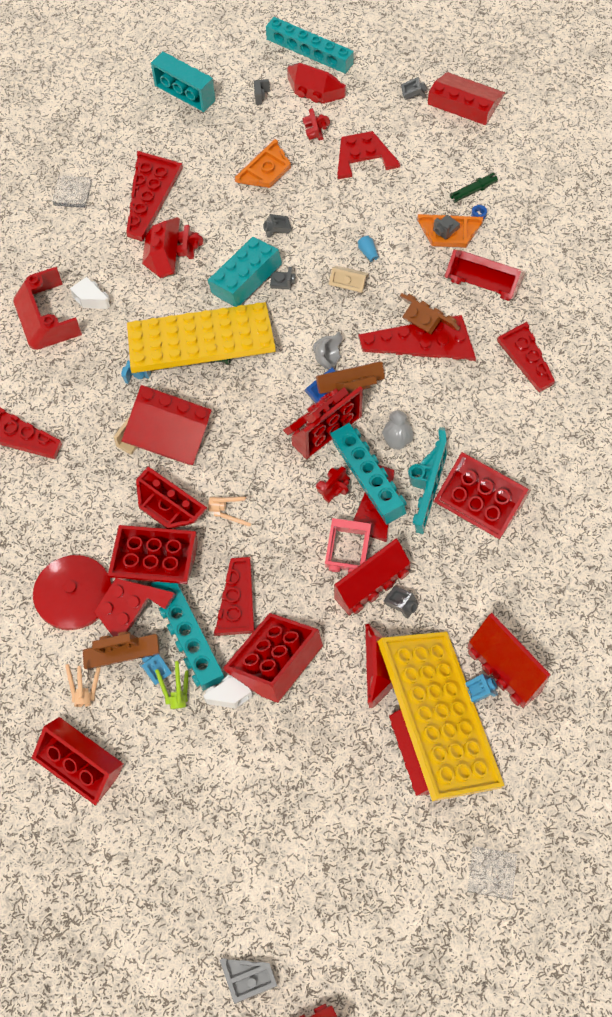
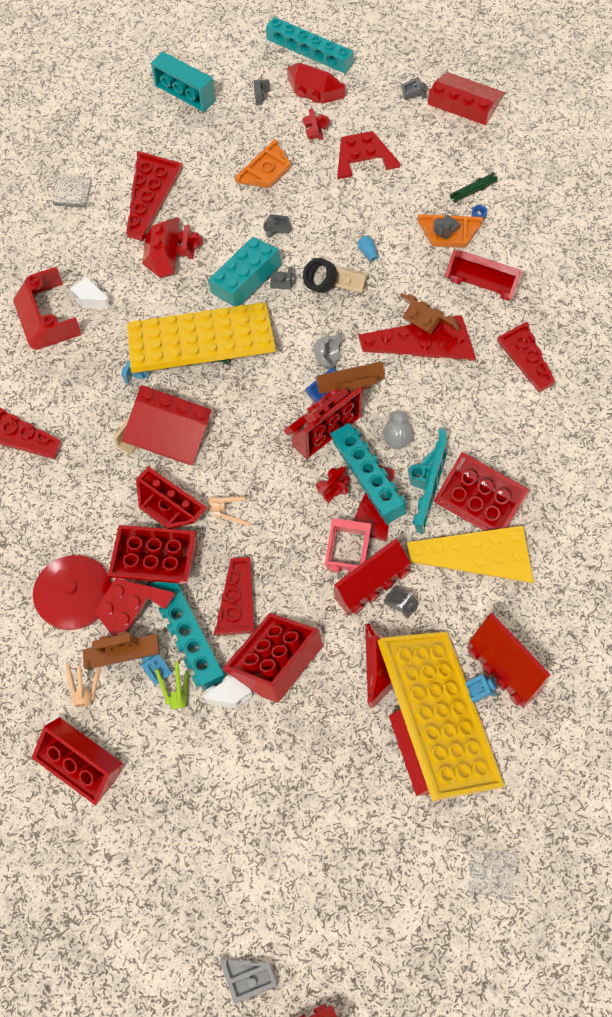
(310, 269): none -> black tyre
(487, 553): none -> yellow wing

